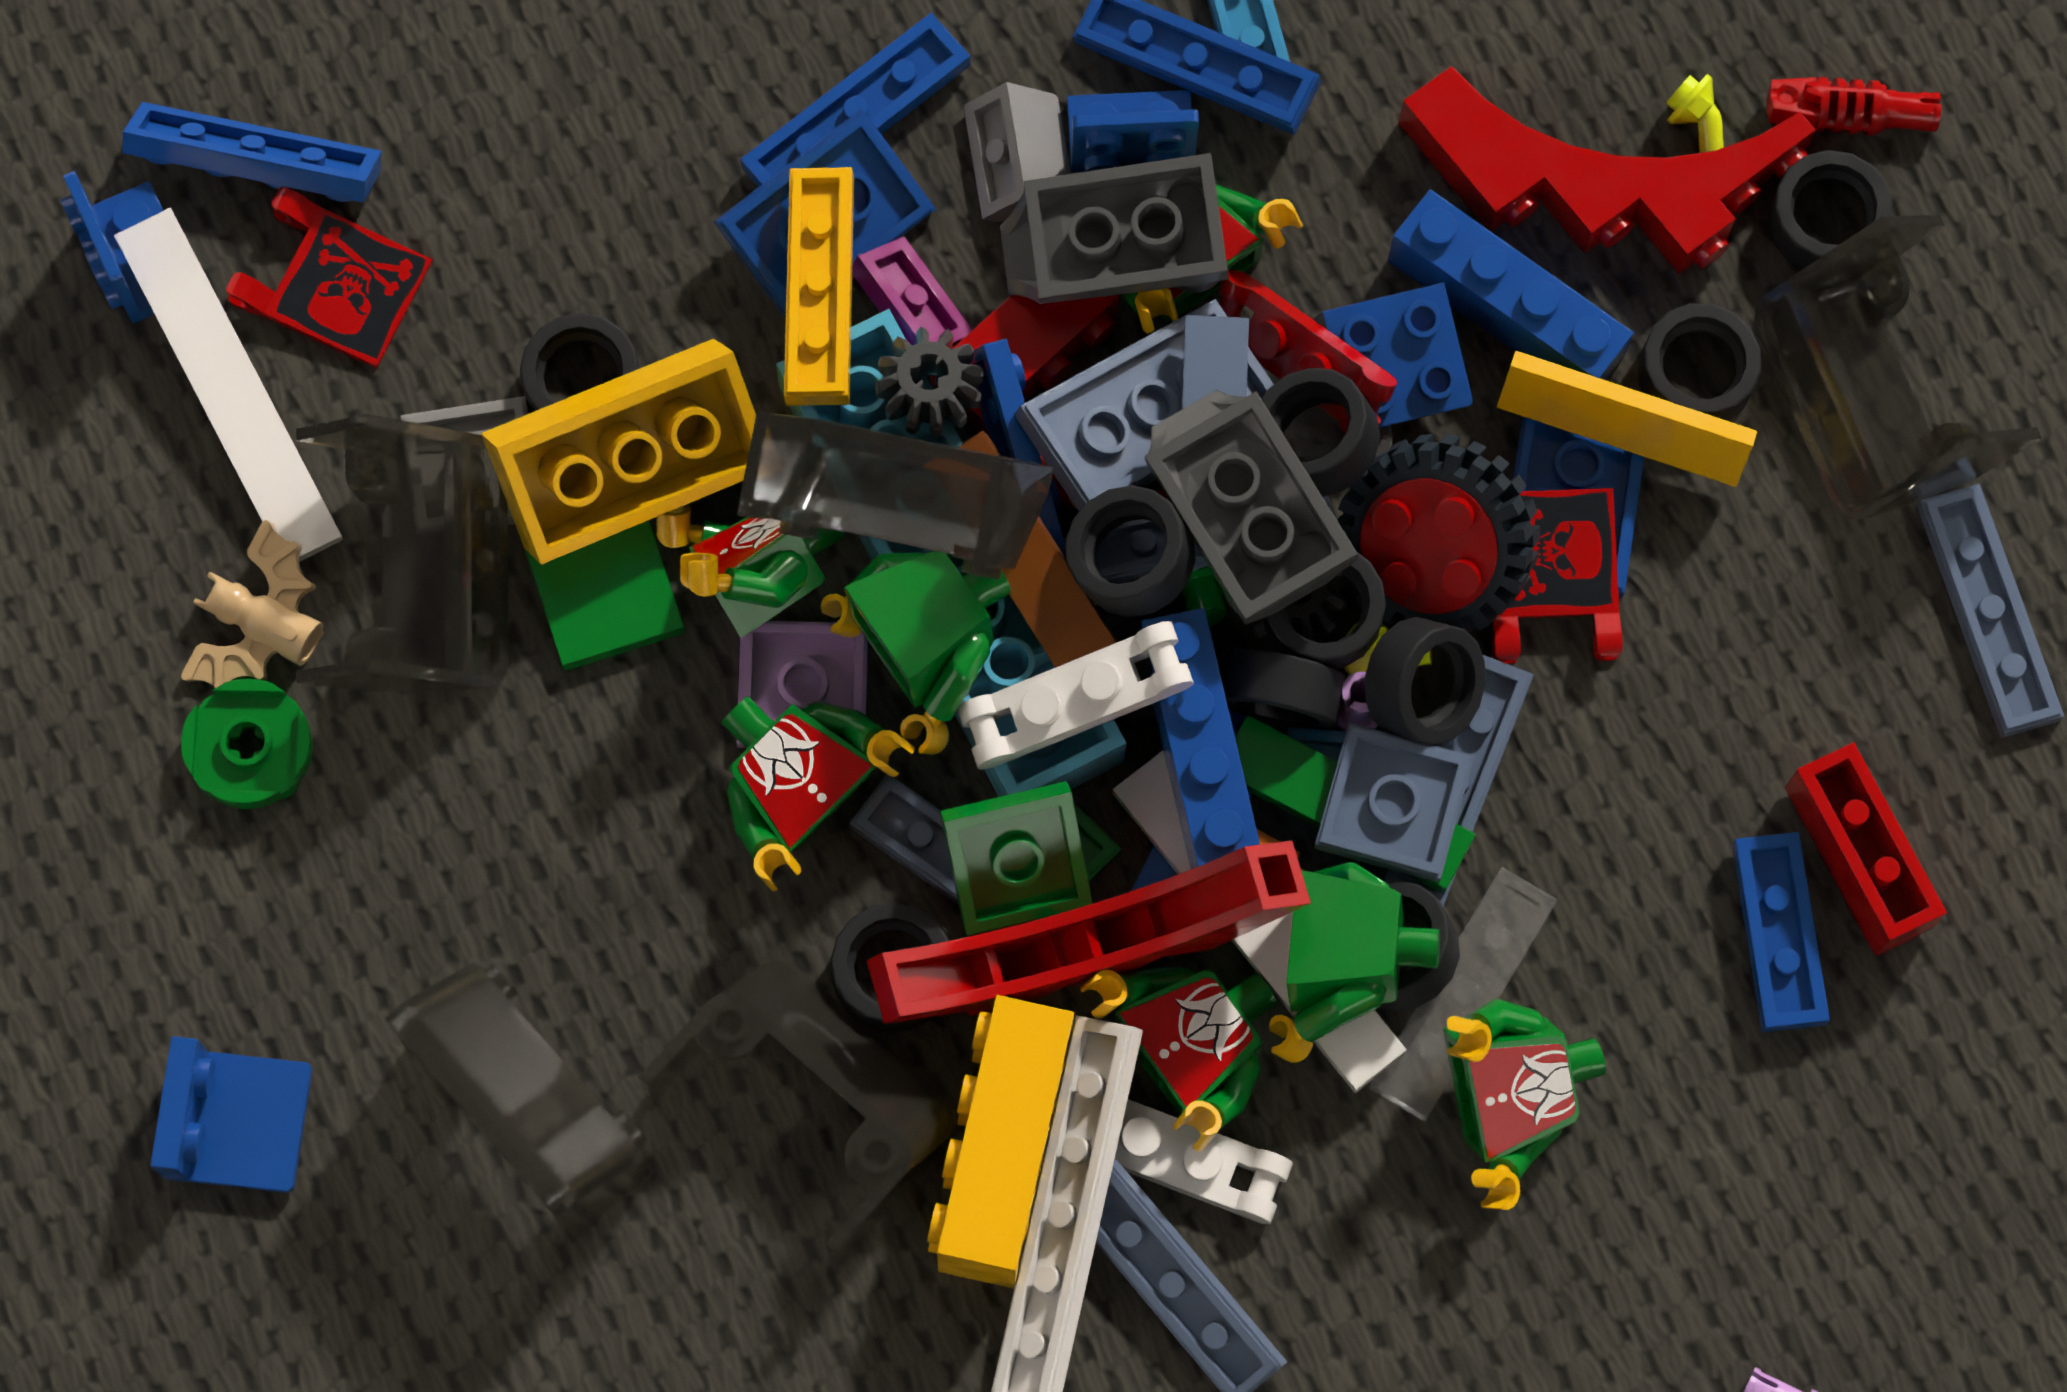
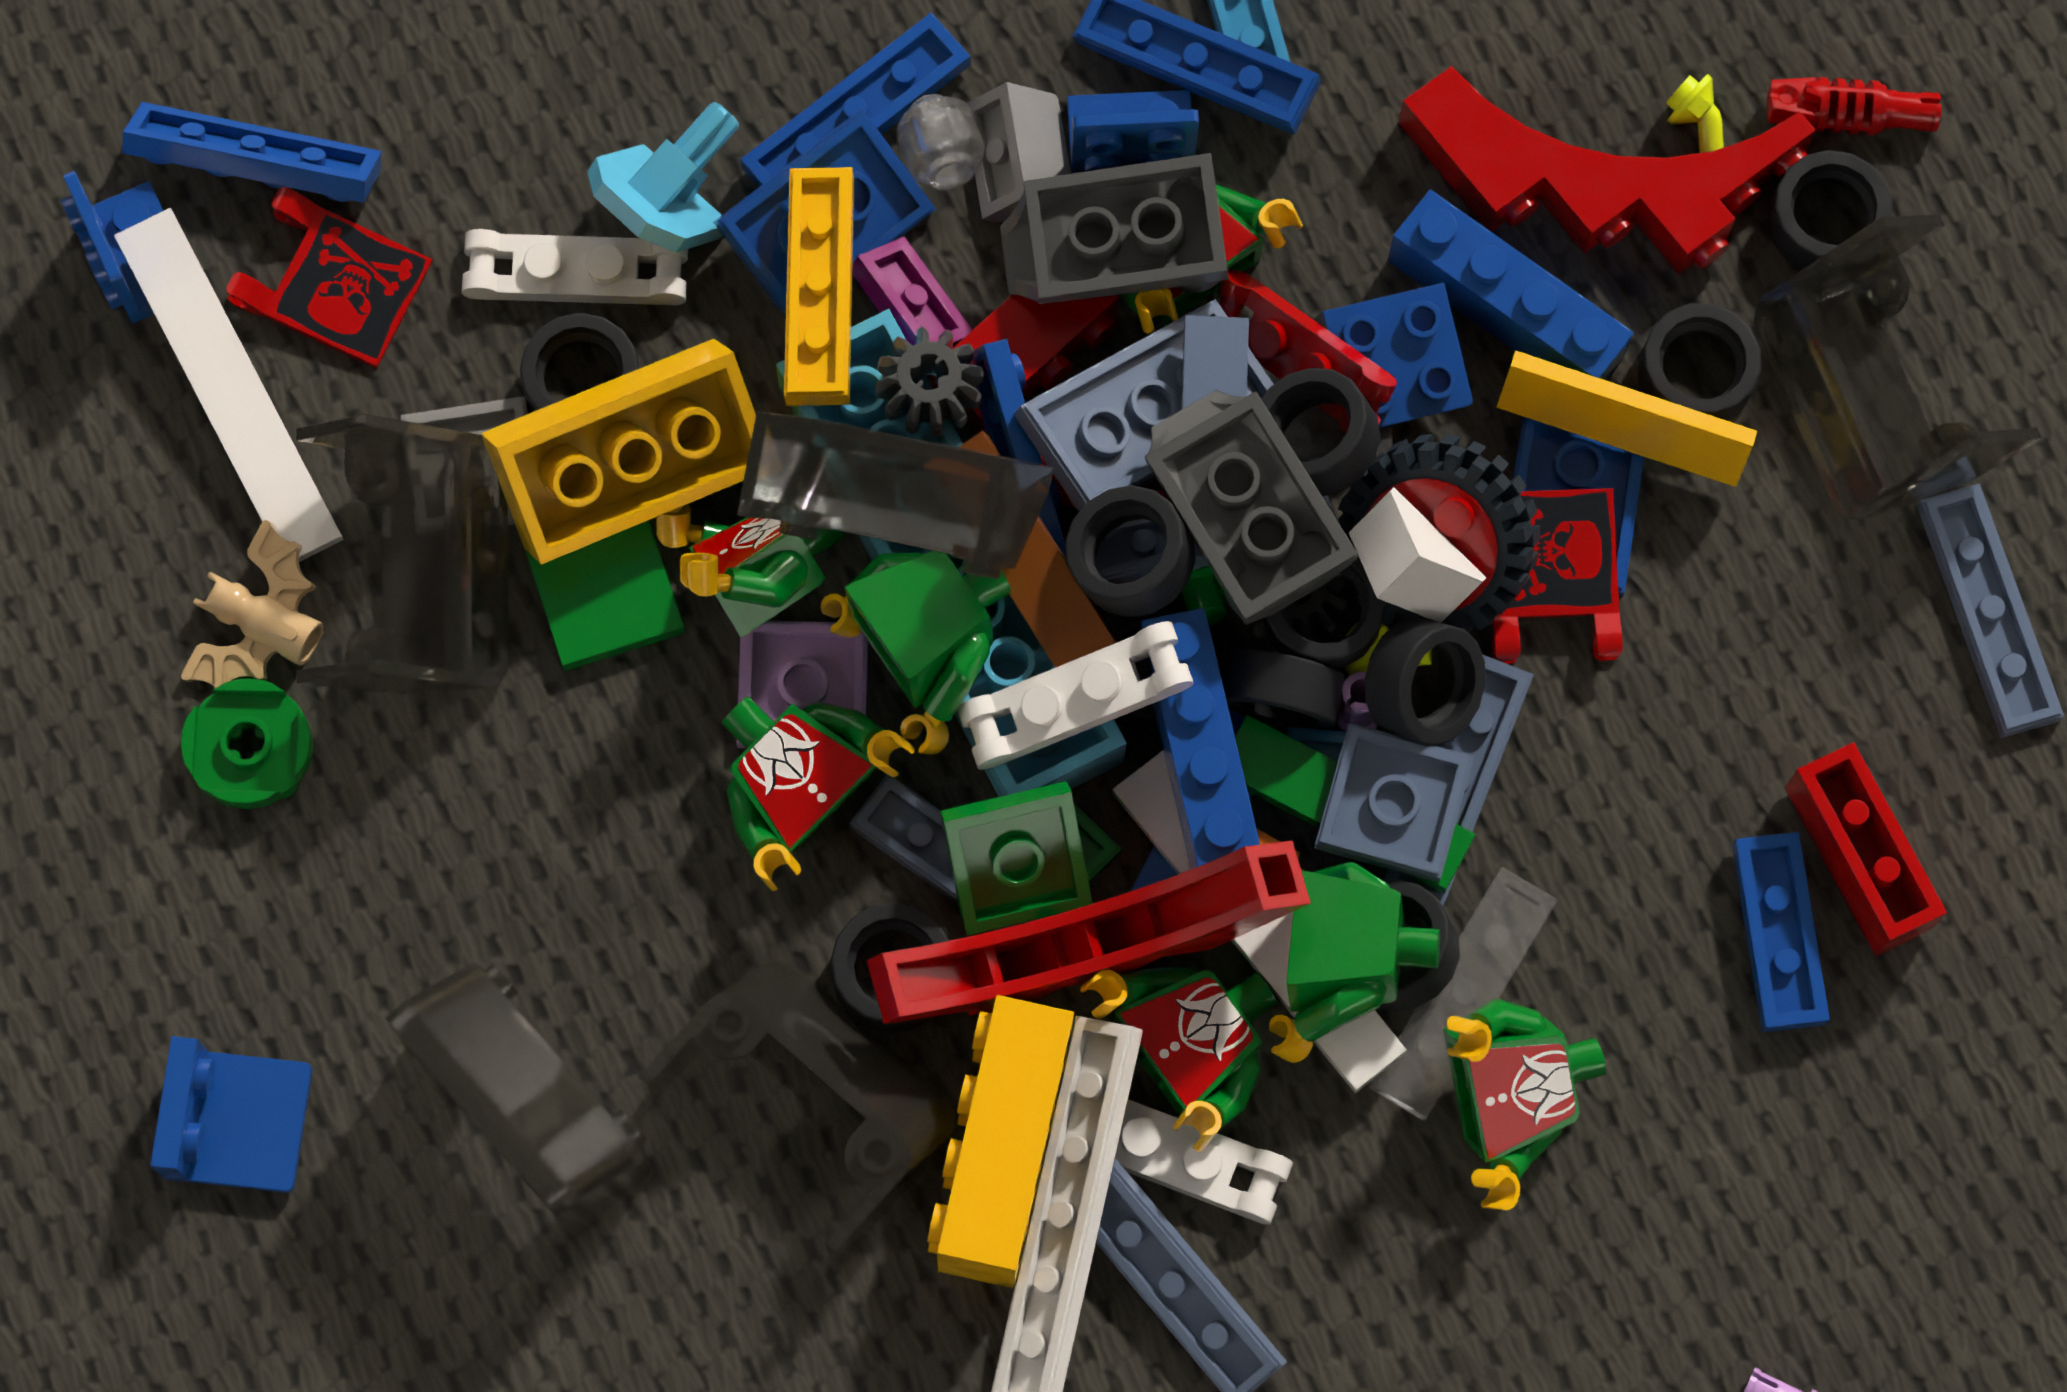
(571, 269): none -> white plate
(659, 190): none -> medium azure piece
(940, 141): none -> clear head
(1412, 560): none -> white slope

